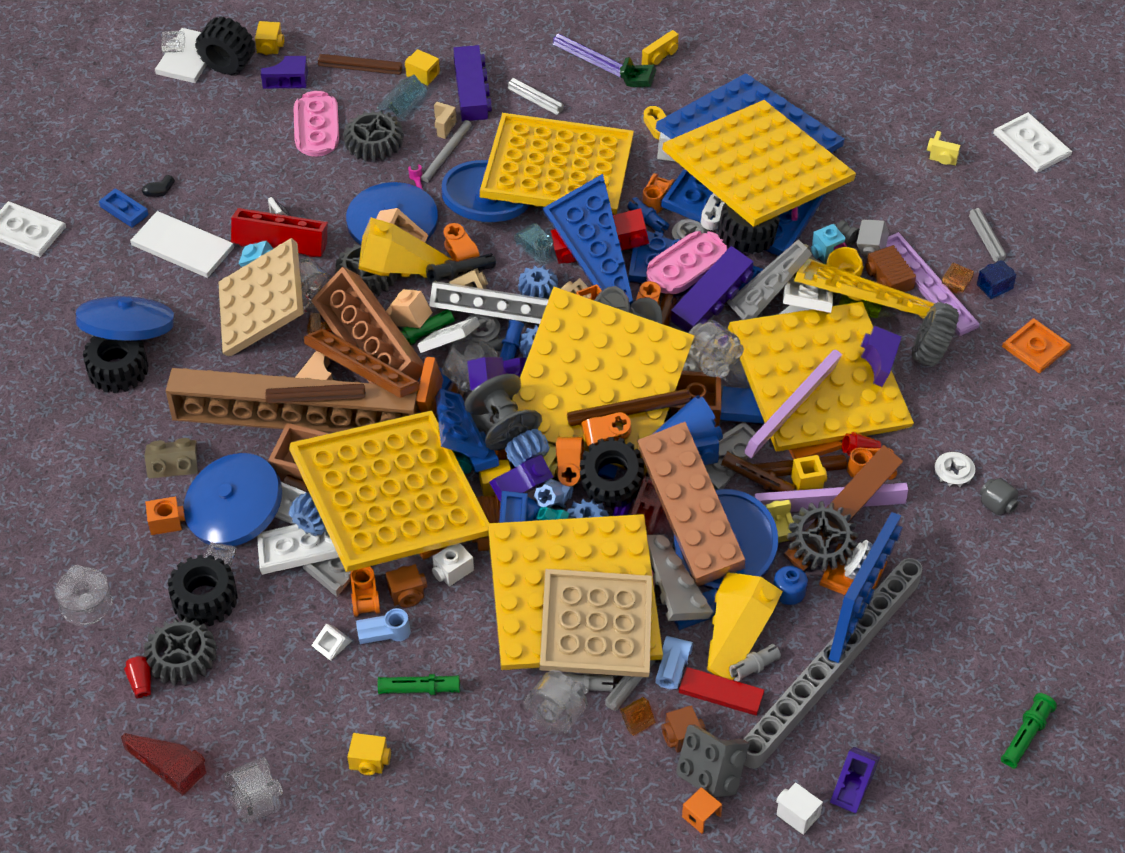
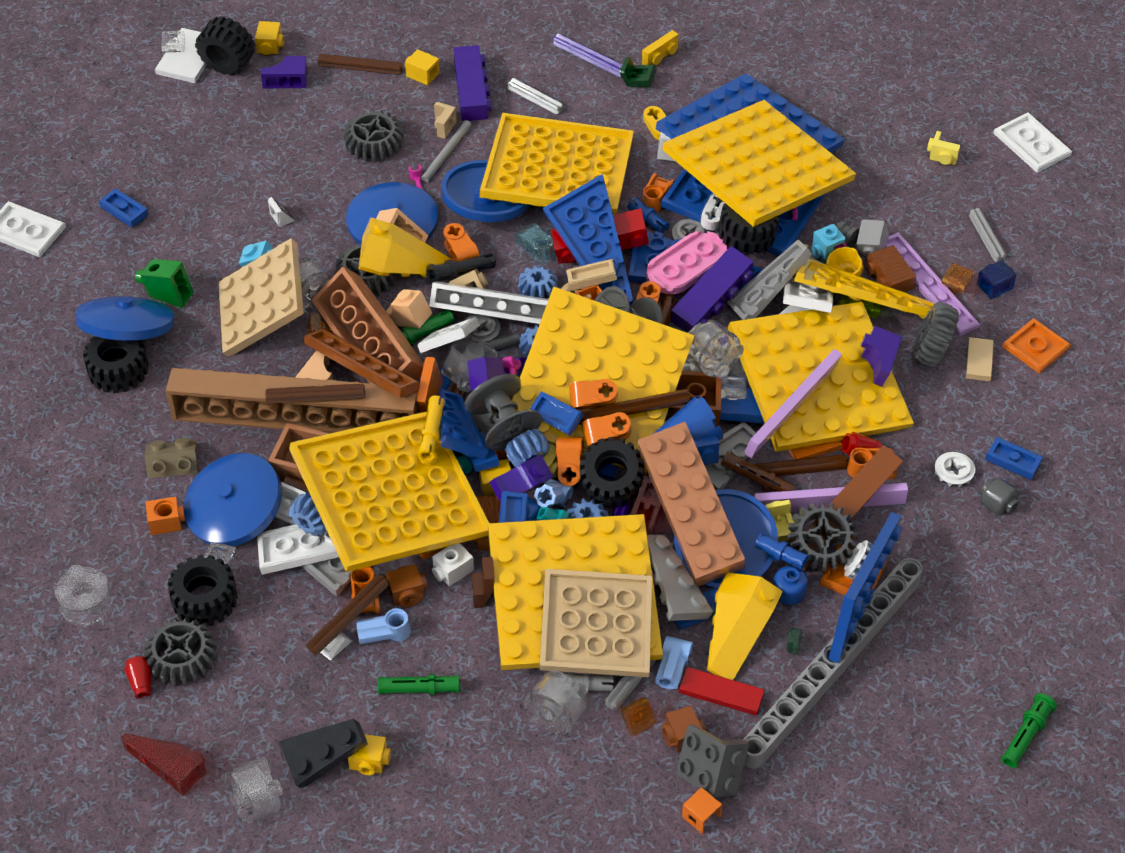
(158, 189): black arm -> none
(164, 280): none -> green torso
(182, 244): white tile -> none
(258, 226): red brick -> none
(316, 123): bright pink tile -> none
(321, 750): none -> black wing
(347, 614): none -> reddish brown axle
(404, 96): clear light blue panel -> none
(430, 434): none -> yellow pin
(483, 582): none -> reddish brown slope
(511, 340): blue axle -> none
(511, 365): none -> dark pink hand
(557, 413): none -> blue tile
(589, 393): none -> orange piece
(591, 274): none -> tan tile
(733, 388): none -> clear plate
(754, 662): light grey pin -> none
(781, 551): none -> blue pin
(794, 641): none -> clear green tile
(798, 807): white brick -> none
(808, 473): yellow brick -> none
(854, 779): dark purple arch -> none
(979, 359): none -> tan tile
(1014, 458): none -> blue plate

